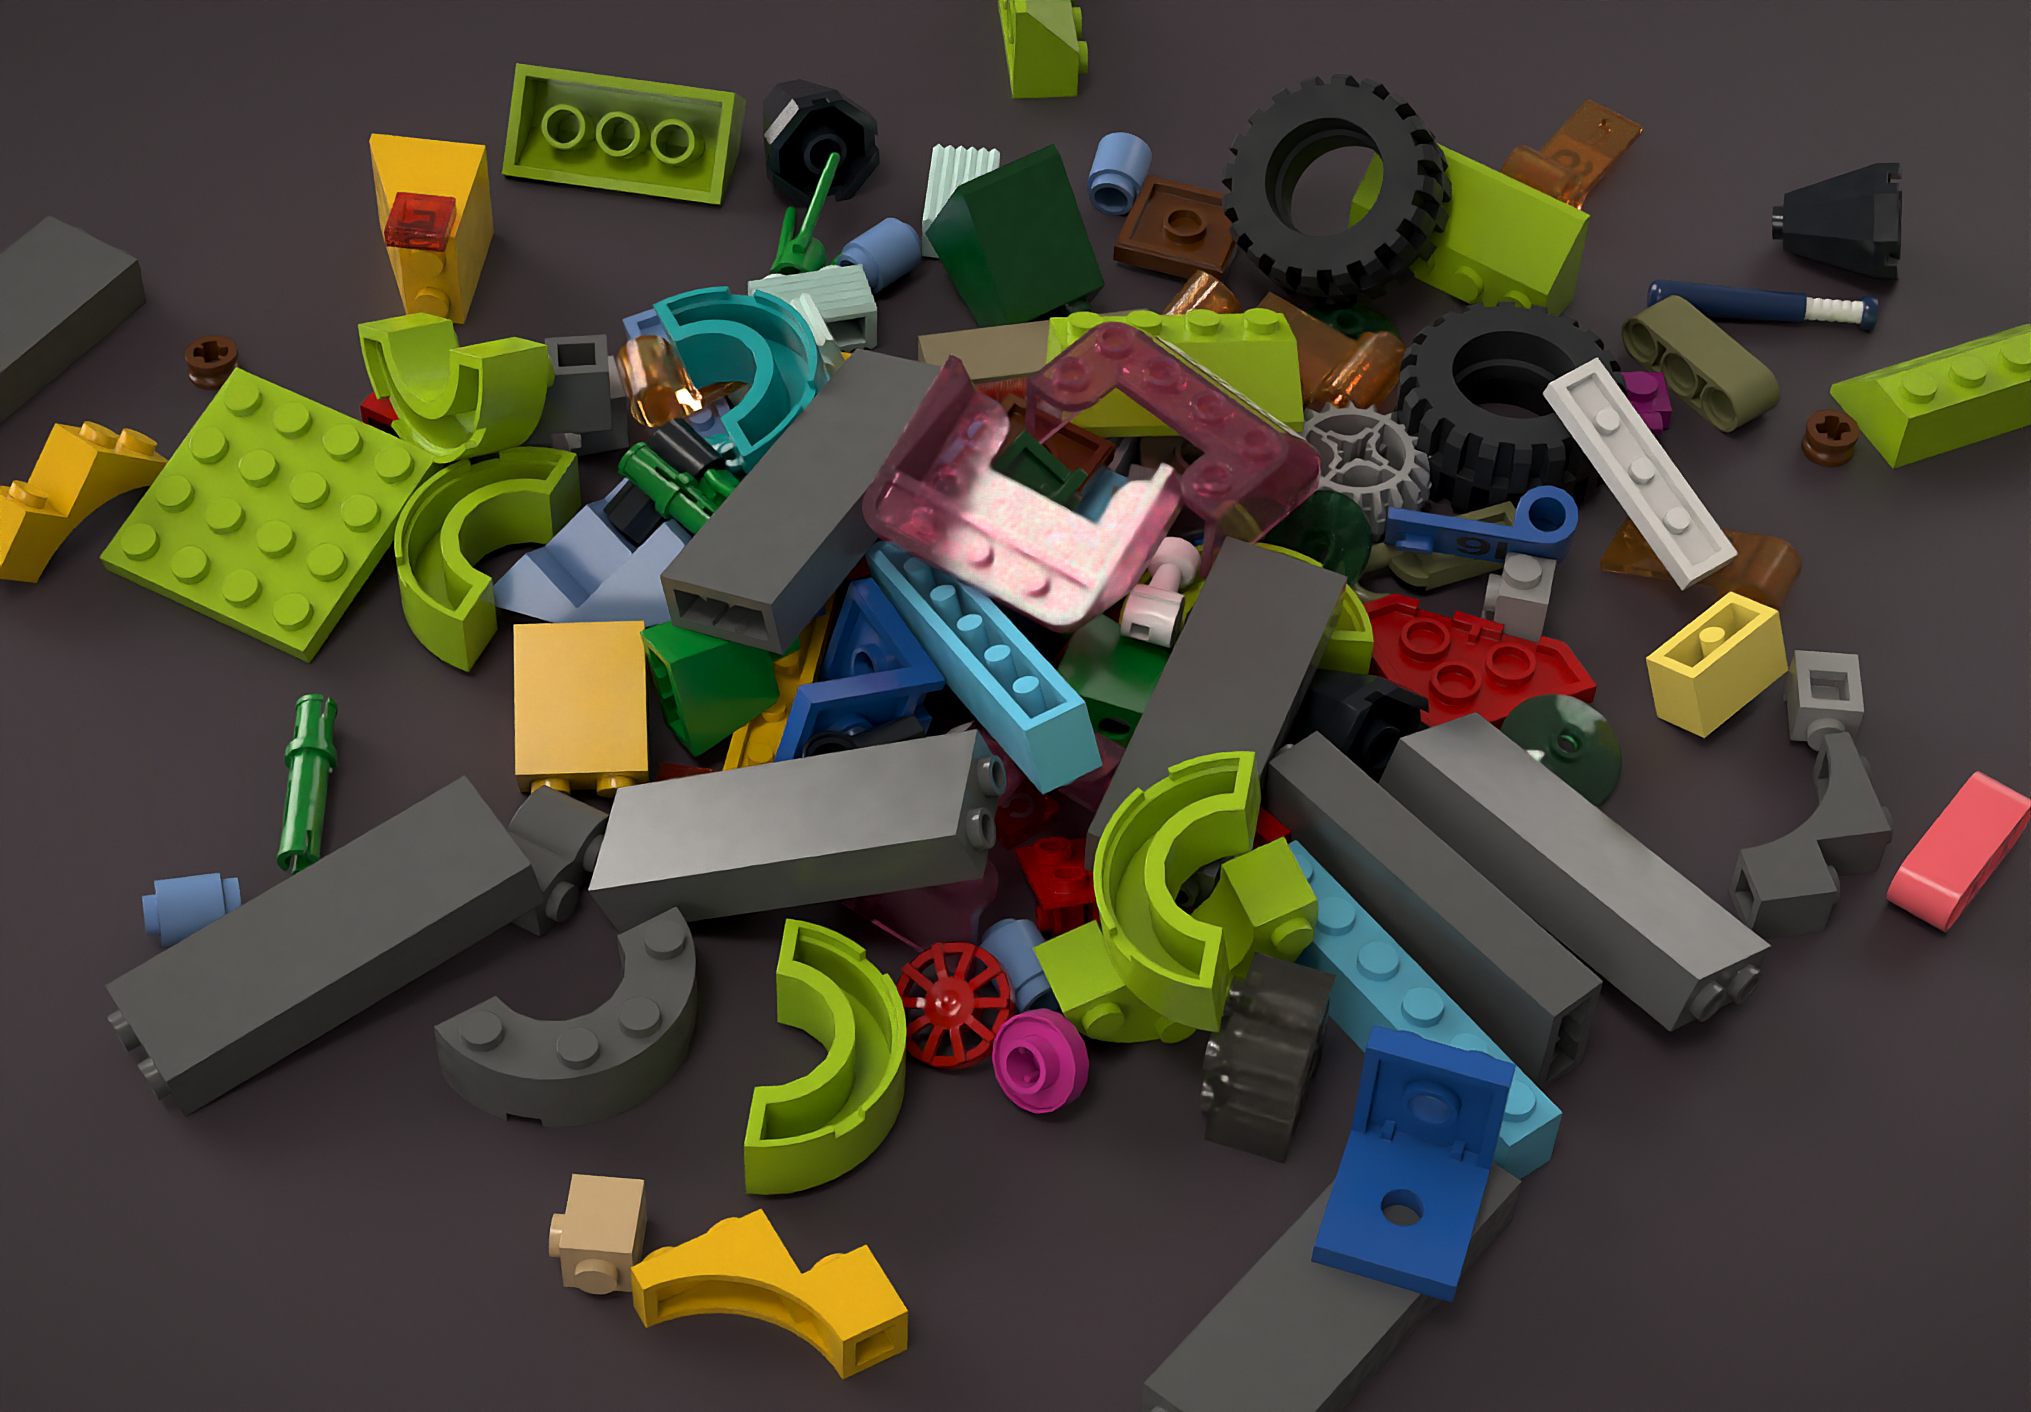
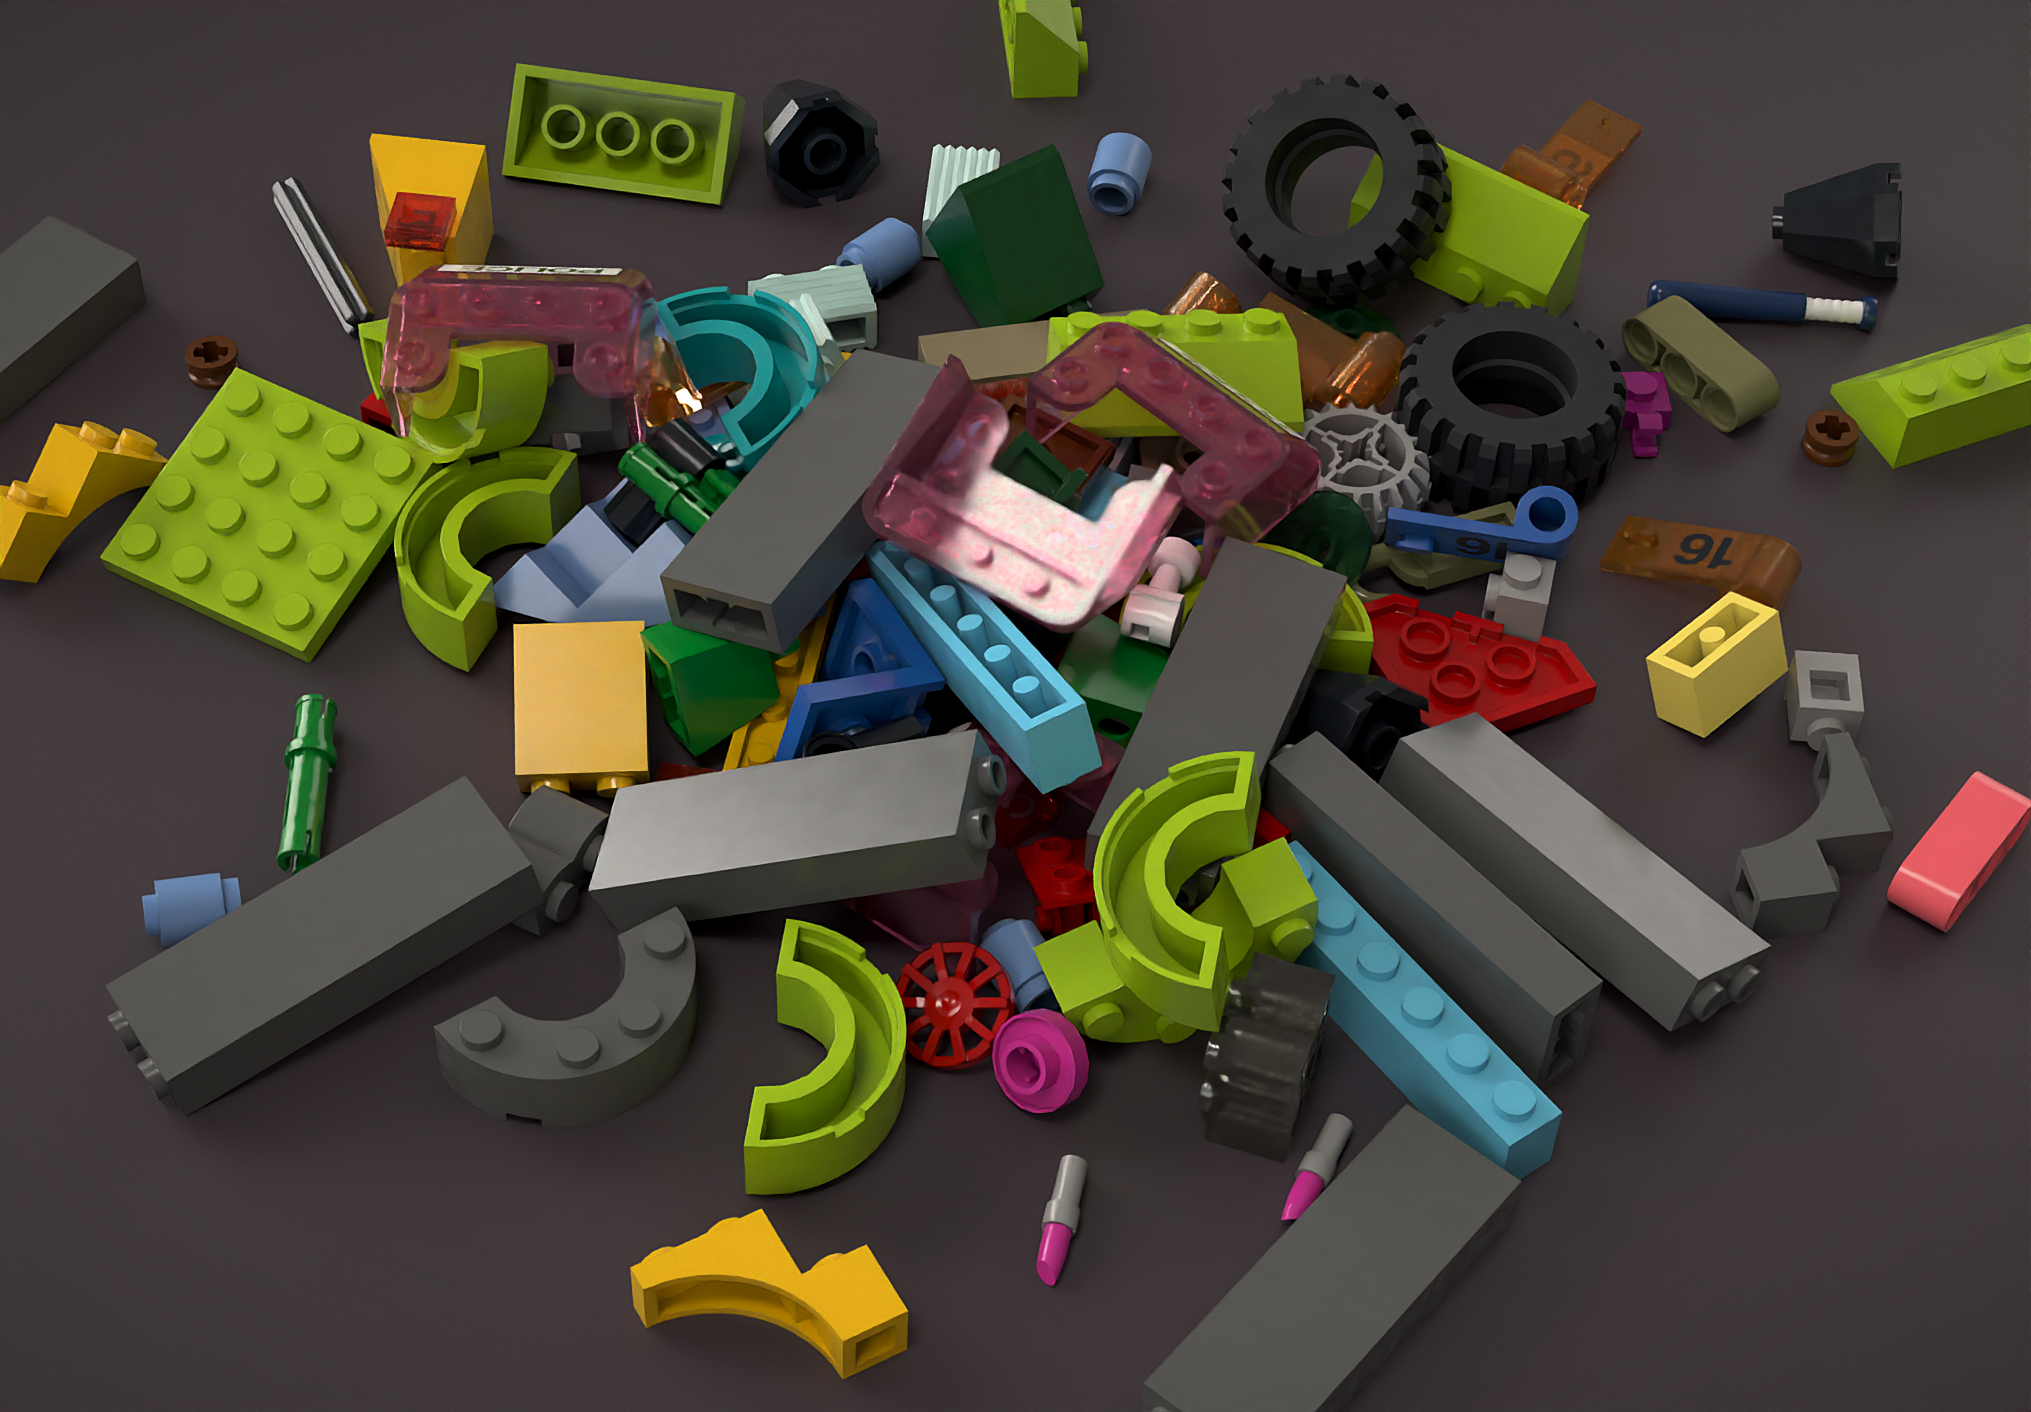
(322, 255): none -> axle
(600, 309): none -> clear pink windscreen
(600, 1233): tan brick -> none
(805, 252): green plant -> none
(1061, 1218): none -> piece
(1177, 231): reddish brown plate -> none
(1317, 1166): none -> light grey piece
(1418, 1157): blue bracket -> none
(1597, 755): clear green dish -> none
(1640, 473): white plate -> none

